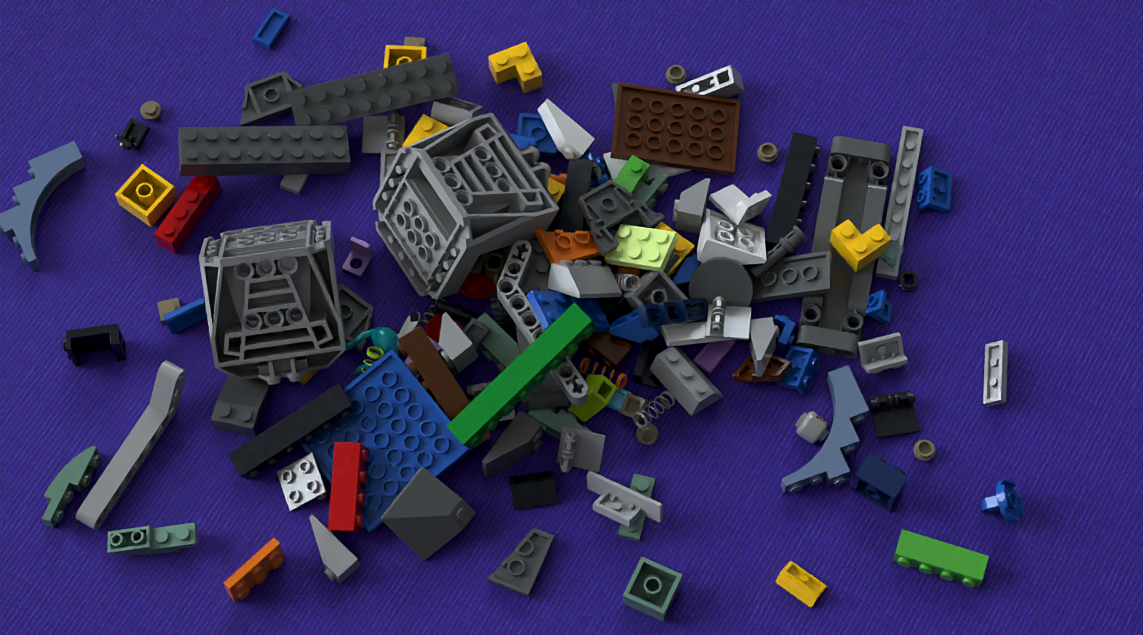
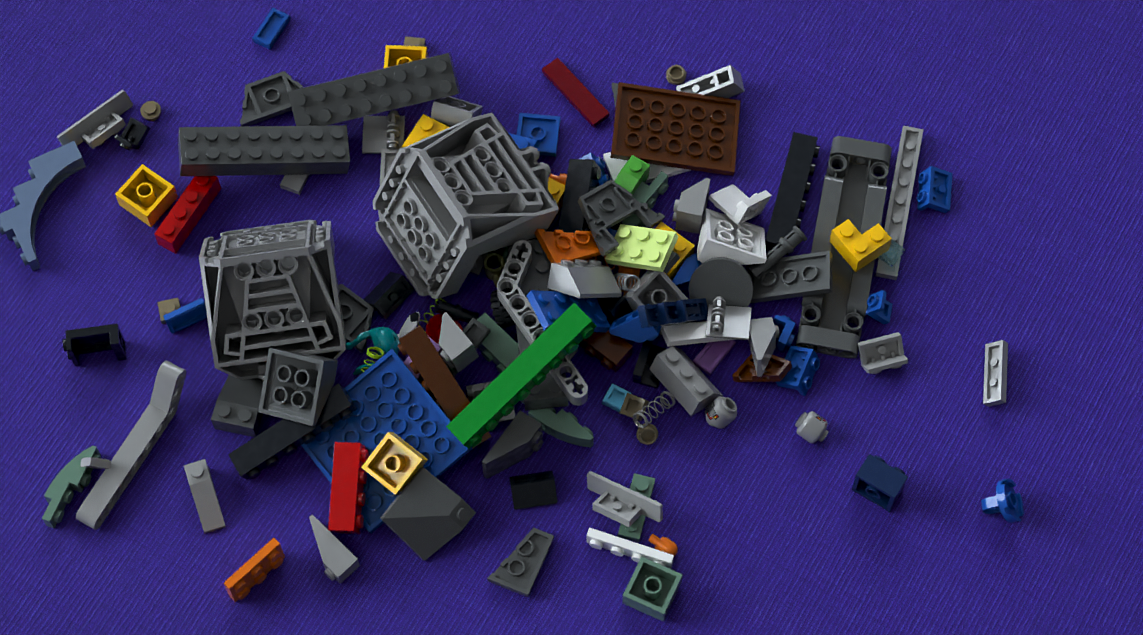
(95, 463): none -> light grey tile
(99, 123): none -> light grey bracket
(152, 540): sand green slope -> none
(204, 496): none -> light grey slope
(296, 385): none -> dark grey slope
(302, 482): light grey hinge -> none
(360, 250): lavender bracket -> none
(389, 294): none -> black panel
(394, 462): none -> yellow brick
(477, 286): red dish -> none
(517, 63): yellow brick -> none
(566, 133): white slope -> none
(575, 92): none -> dark red tile
(580, 449): light grey hinge -> none
(587, 364): orange piece -> none
(599, 394): lime slope -> none
(625, 547): none -> white plate
(664, 544): none -> orange cylinder
(721, 412): none -> light grey head
(767, 152): dark tan plate -> none
(800, 583): yellow slope -> none
(829, 462): sand blue arch -> none
(893, 414): black hinge -> none
(908, 274): black bush -> none
(924, 450): dark tan plate -> none
(940, 558): bright green brick -> none

